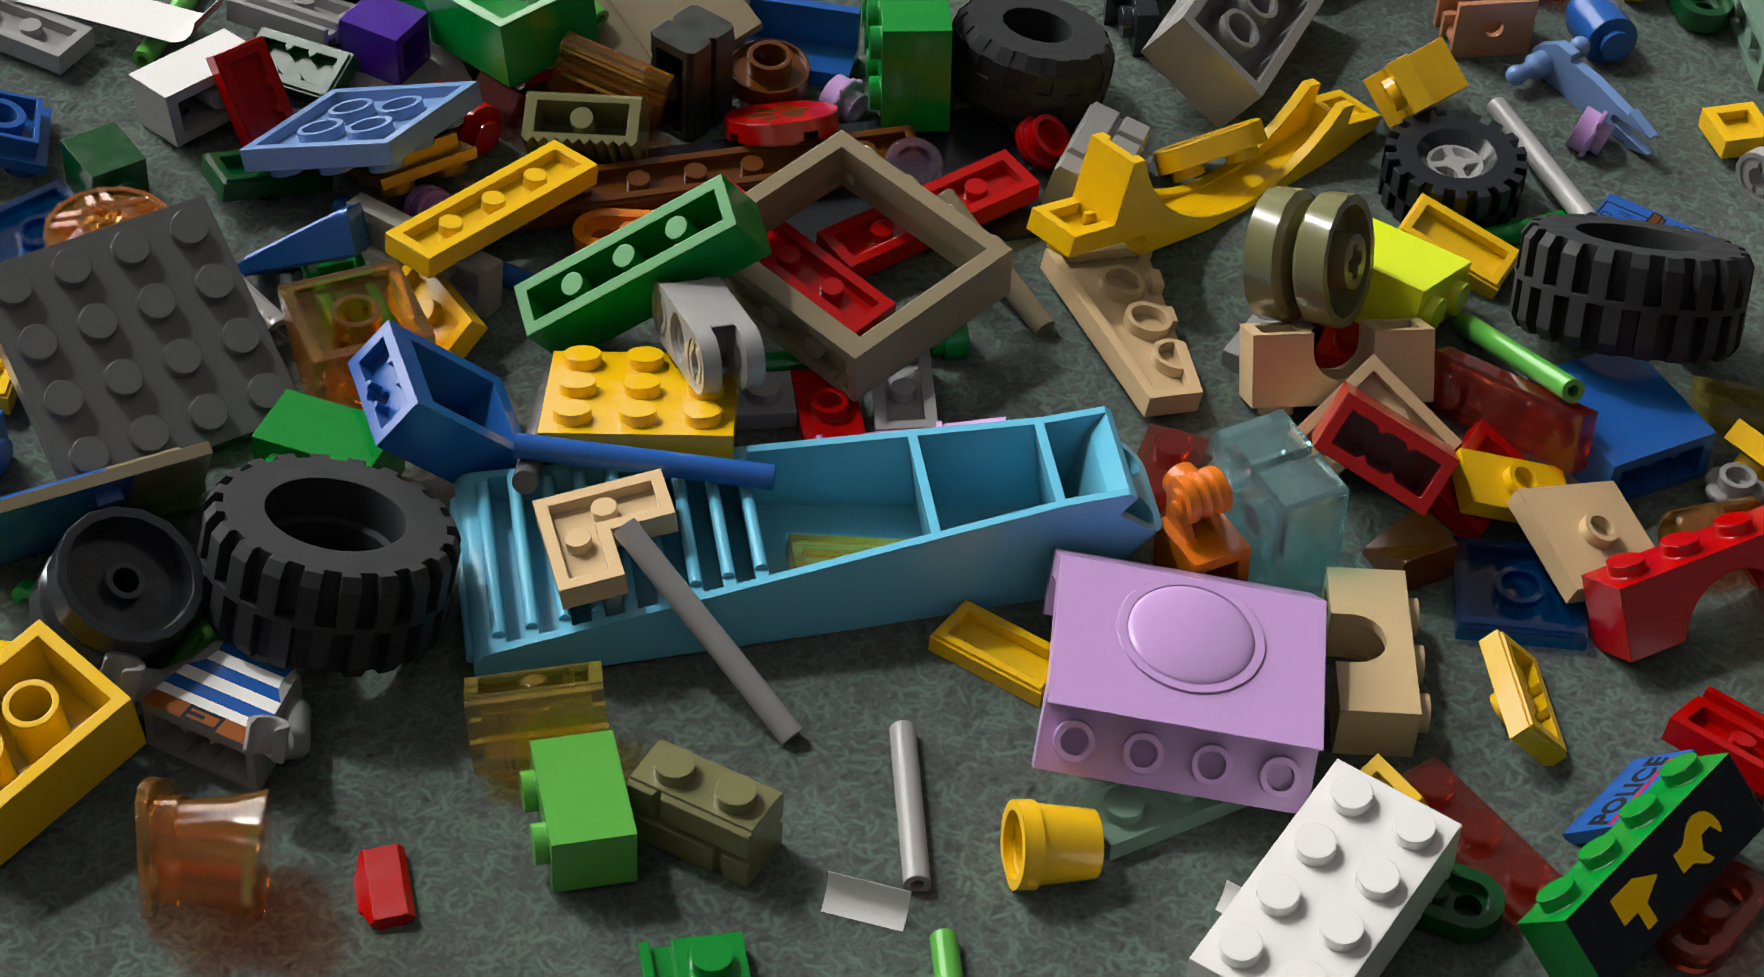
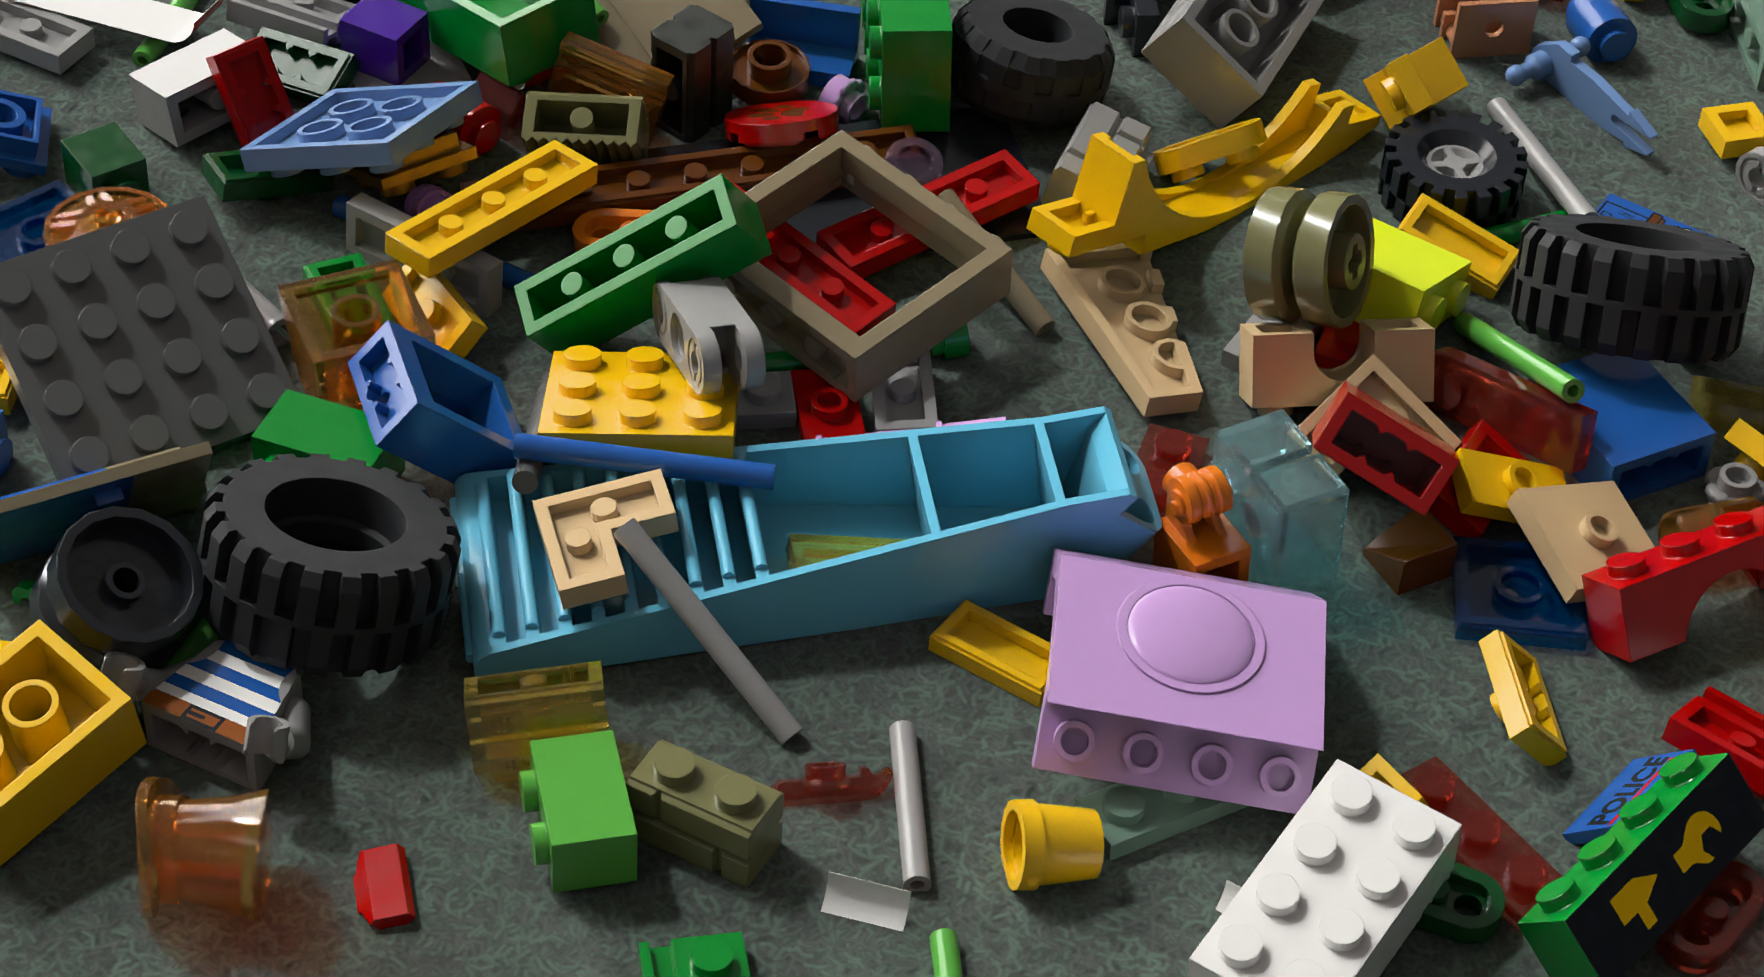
(325, 240): blue slope -> none
(828, 783): none -> clear red piece
(1042, 140): red plate -> none
(1376, 700): tan arch -> none
(1590, 132): lavender plate -> none

